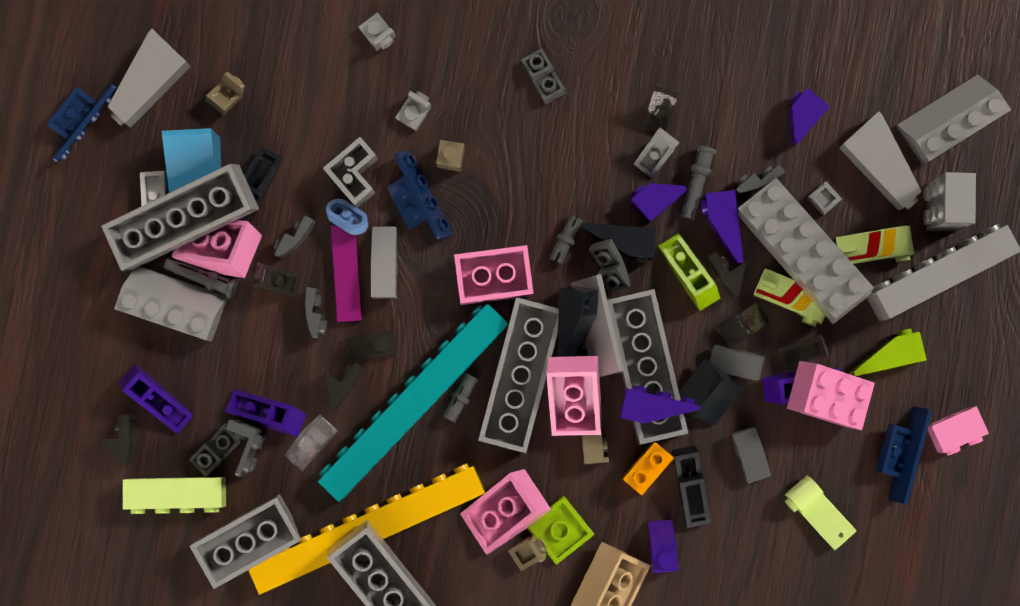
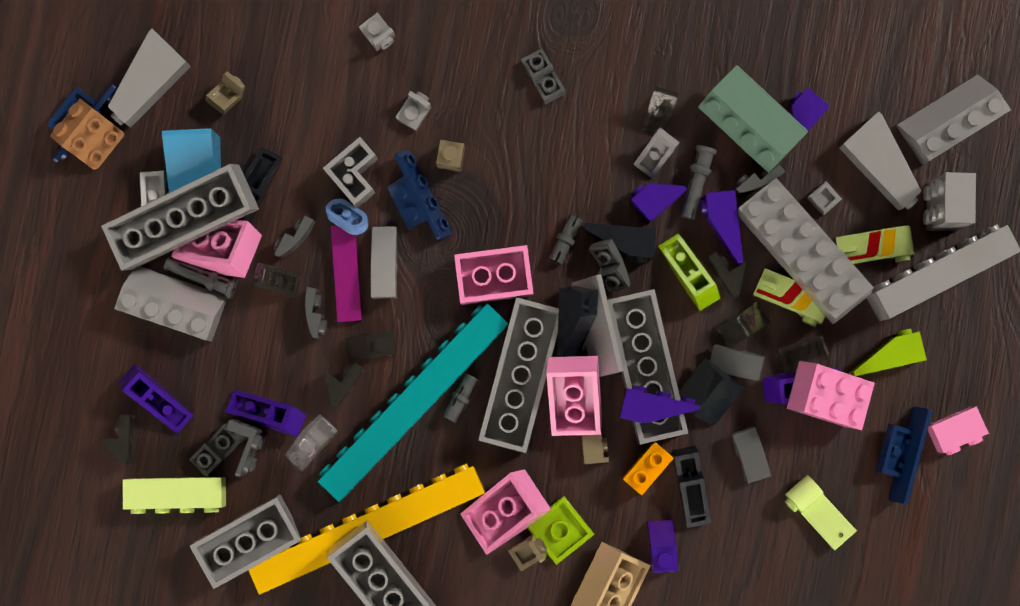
(87, 134): none -> medium nougat bracket
(753, 119): none -> sand green slope

